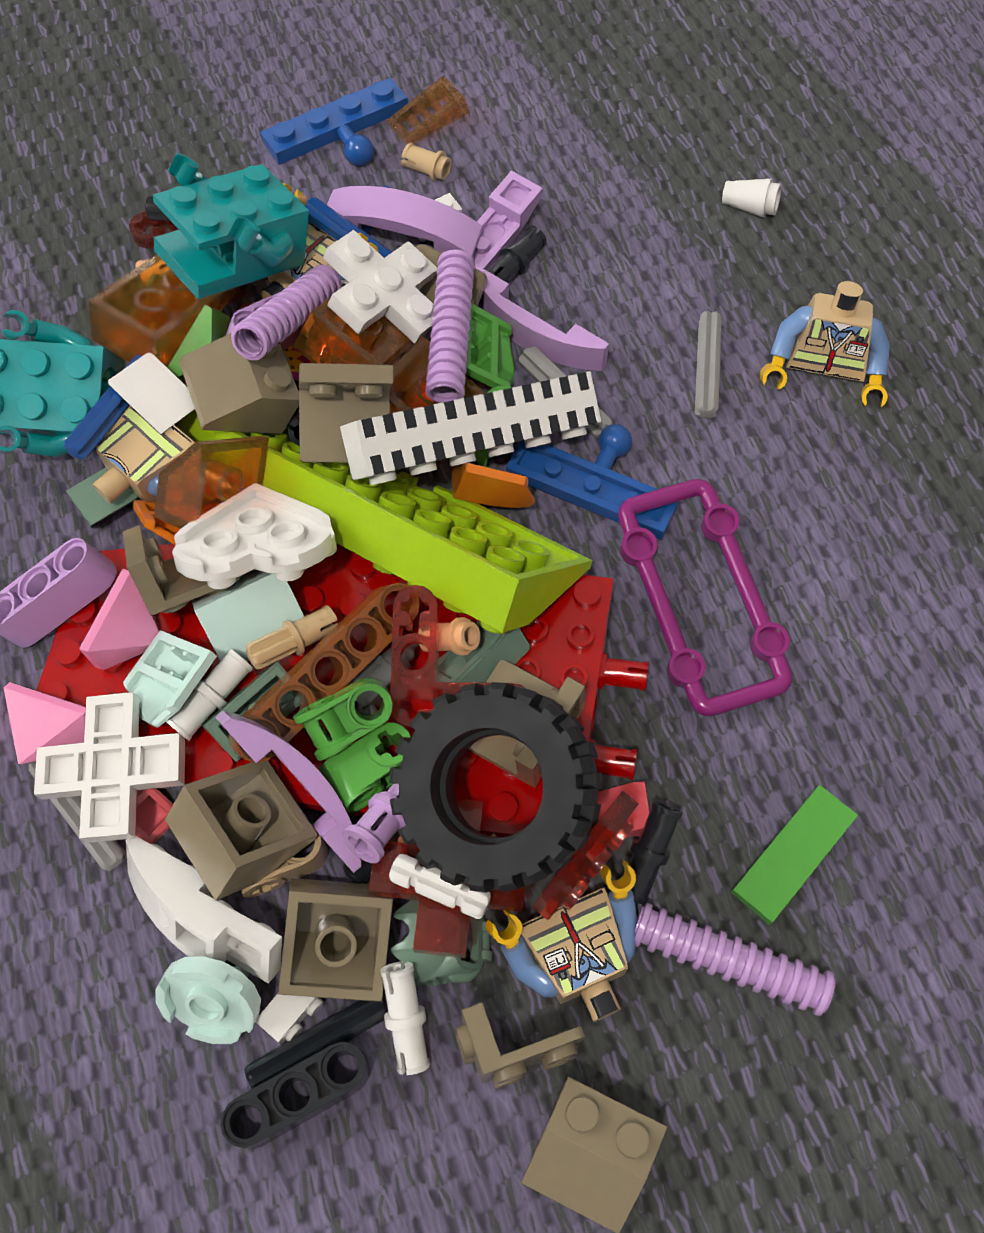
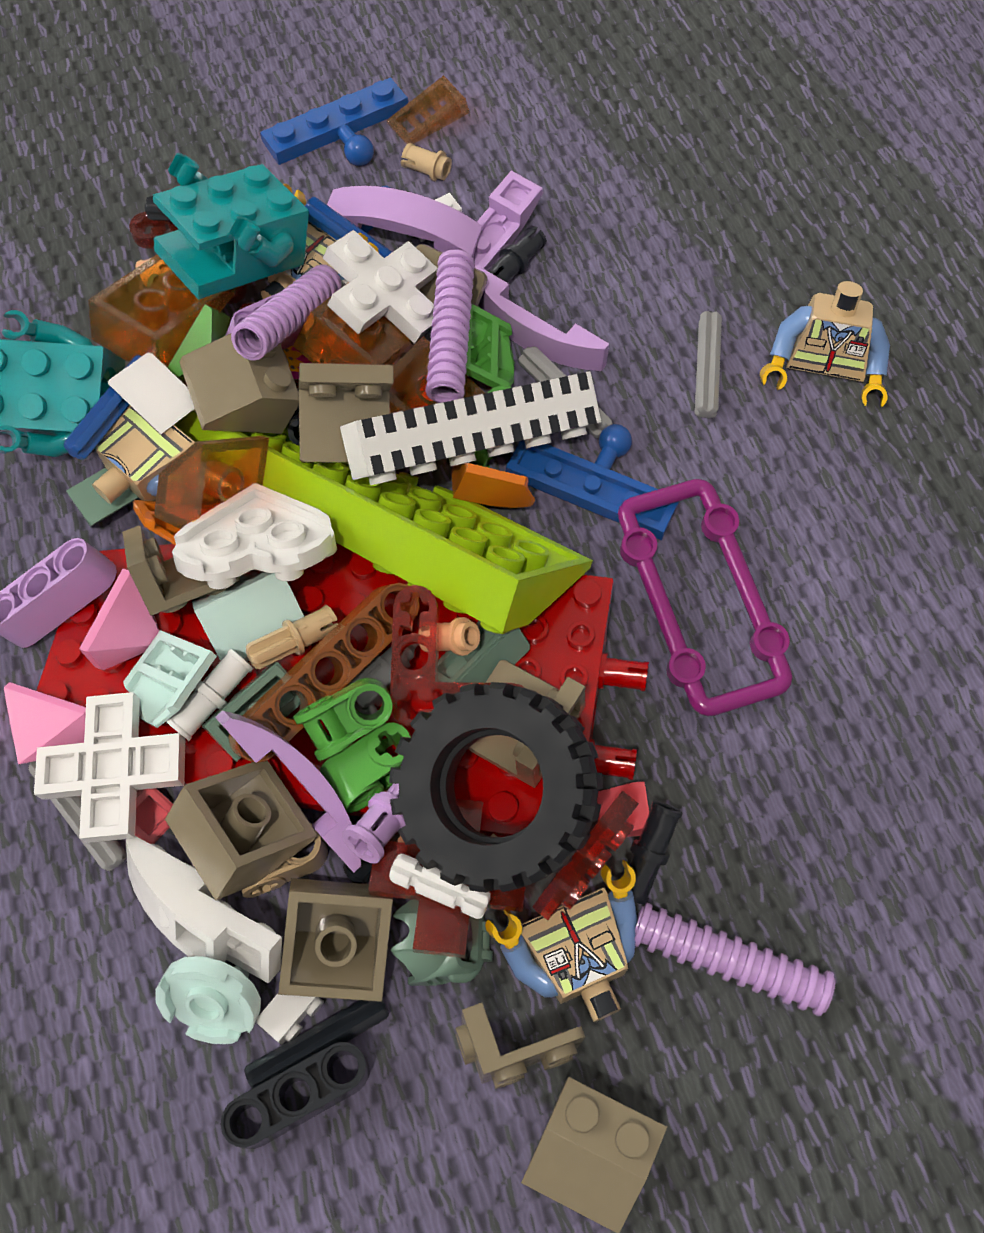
(405, 1018): white pin -> none
(753, 196): white cone -> none
(794, 854): bright green tile -> none

